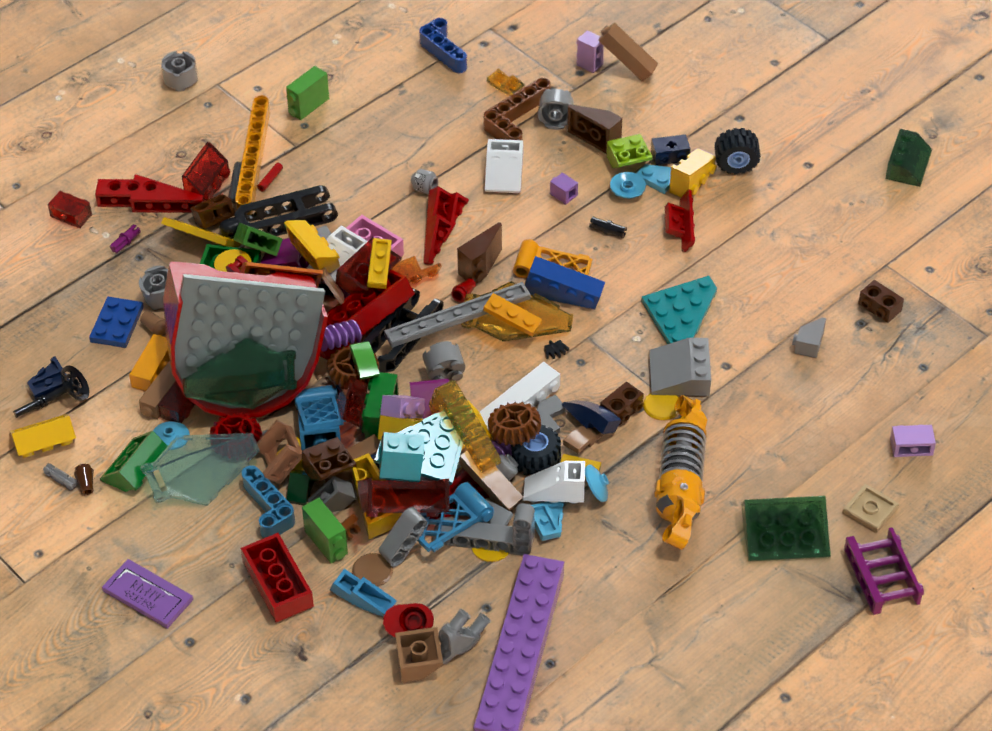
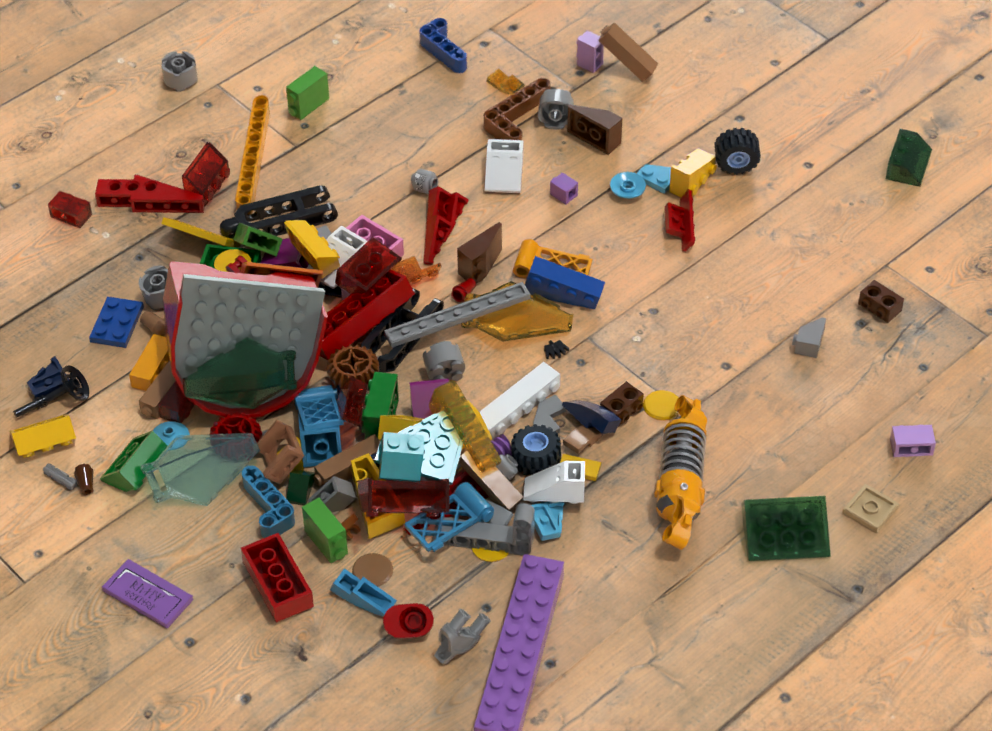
(125, 239): magenta axle -> none
(213, 211): reddish brown brick -> none
(234, 181): dark grey axle -> none
(270, 176): red piece -> none
(326, 459): reddish brown slope -> none
(333, 286): medium nougat piece -> none
(341, 334): medium lavender piece -> none
(364, 360): bright green slope -> none
(379, 263): yellow tile -> none
(402, 406): lavender brick -> none
(403, 536): light grey beam -> none
(418, 653): medium nougat slope -> none
(512, 314): light orange plate -> none
(514, 423): dark orange gear -> none
(597, 483): medium azure dish -> none
(608, 227): black pin -> none
(627, 151): lime slope -> none
(670, 149): brick -> none
(680, 308): teal plate -> none
(681, 368): light grey slope -> none
(869, 583): magenta fence -> none

